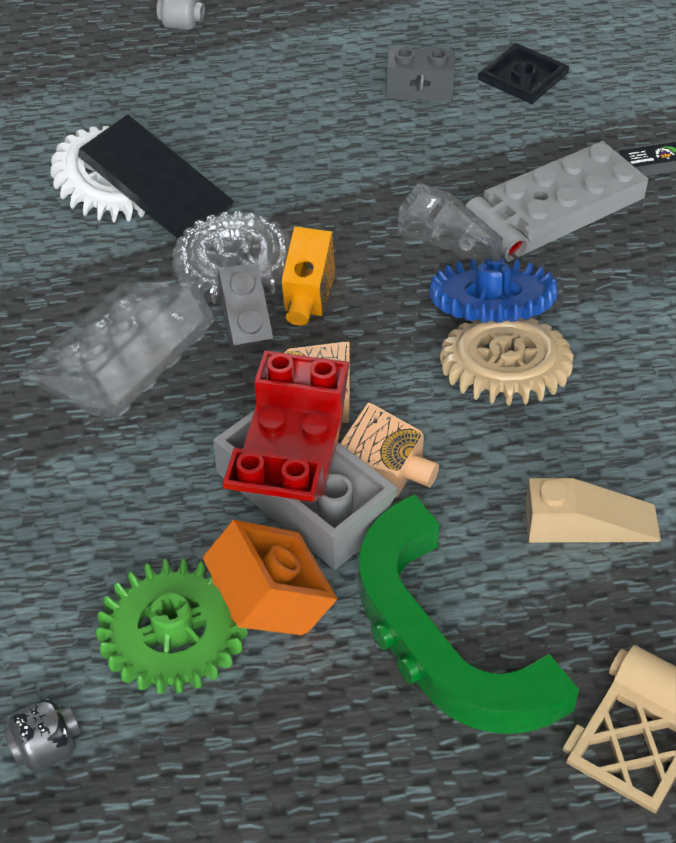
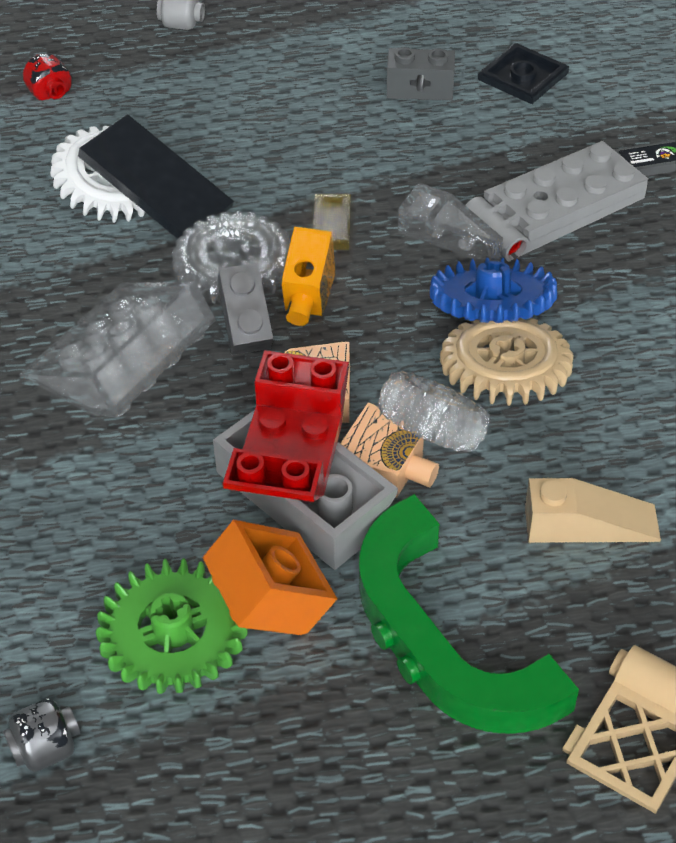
(46, 77): none -> red head
(333, 215): none -> clear yellow tile
(433, 411): none -> clear gear

